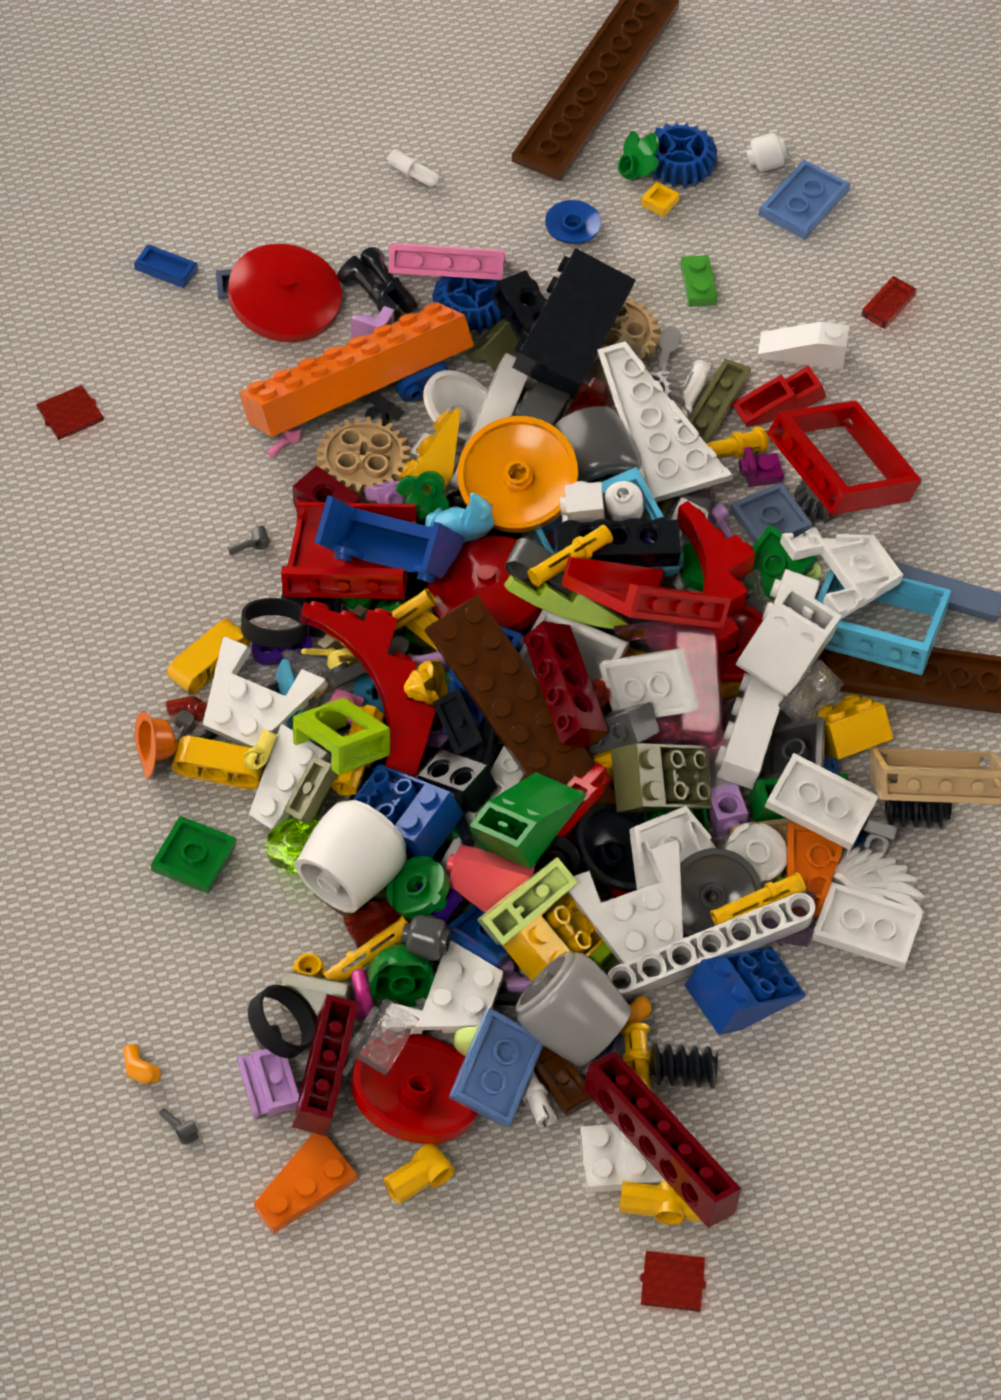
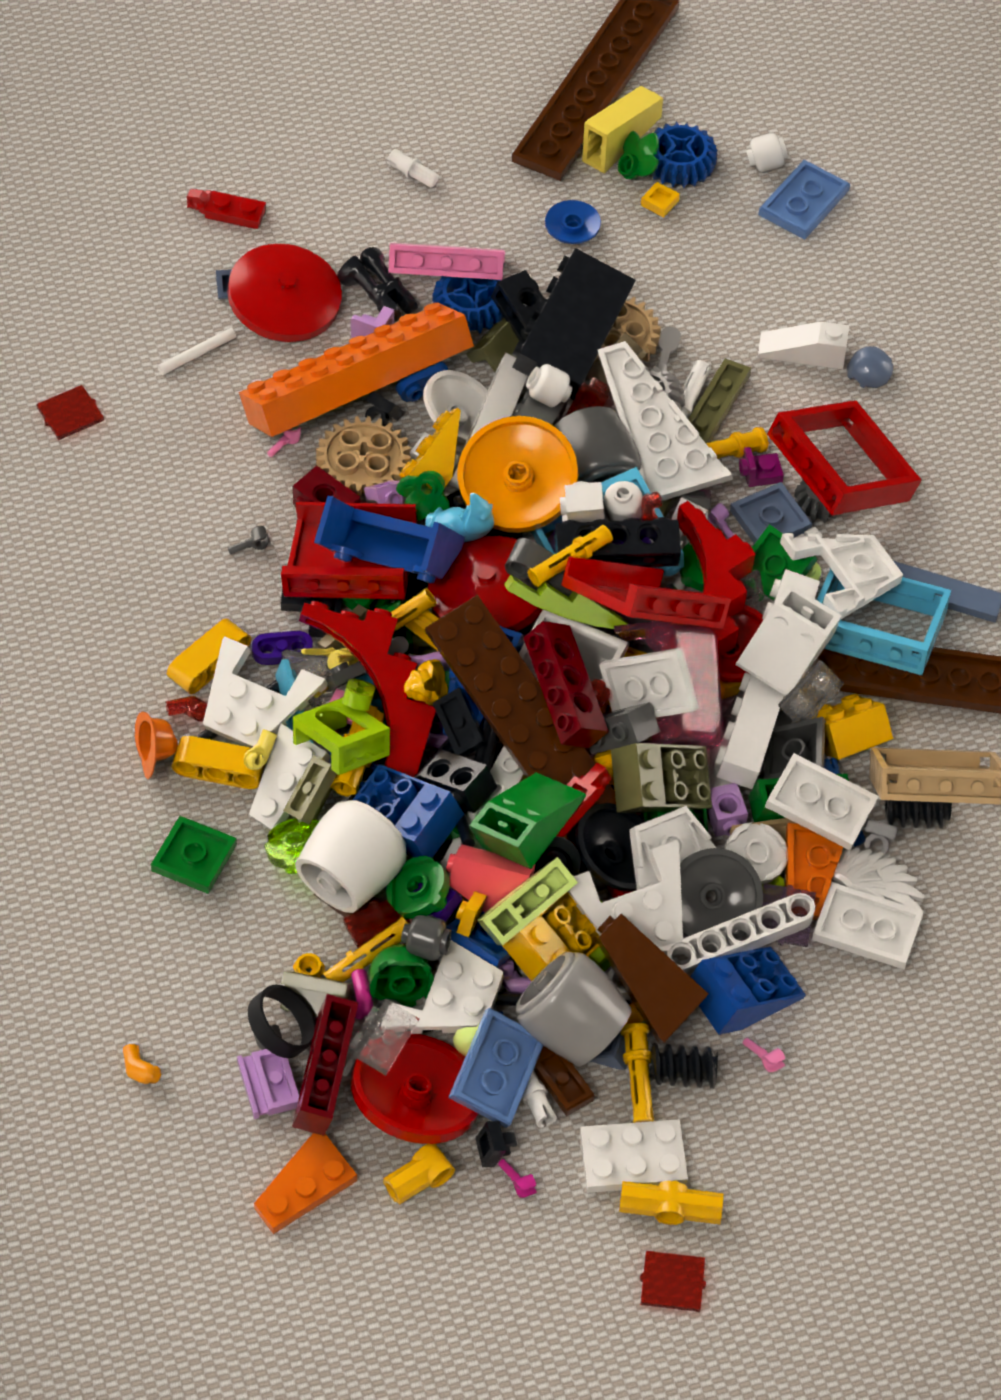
(165, 266): blue tile -> none
(186, 722): dark grey hand -> none
(186, 1132): dark grey hand -> none
(196, 351): none -> white bar
(227, 207): none -> red hinge
(270, 637): black tyre -> none
(358, 694): none -> lime beam
(469, 913): none -> yellow plate
(493, 1143): none -> black tile
(524, 1185): none -> dark pink hand
(549, 385): none -> white head
(609, 128): none -> light yellow slope
(648, 505): none -> clear red arm
(650, 977): none -> reddish brown slope
(662, 1139): dark red brick -> none
(698, 280): bright green plate -> none
(770, 893): yellow pin -> none
(771, 1061): none -> bright pink hand
(780, 395): red slope -> none
(870, 367): none -> sand blue hair
(889, 302): clear red tile -> none

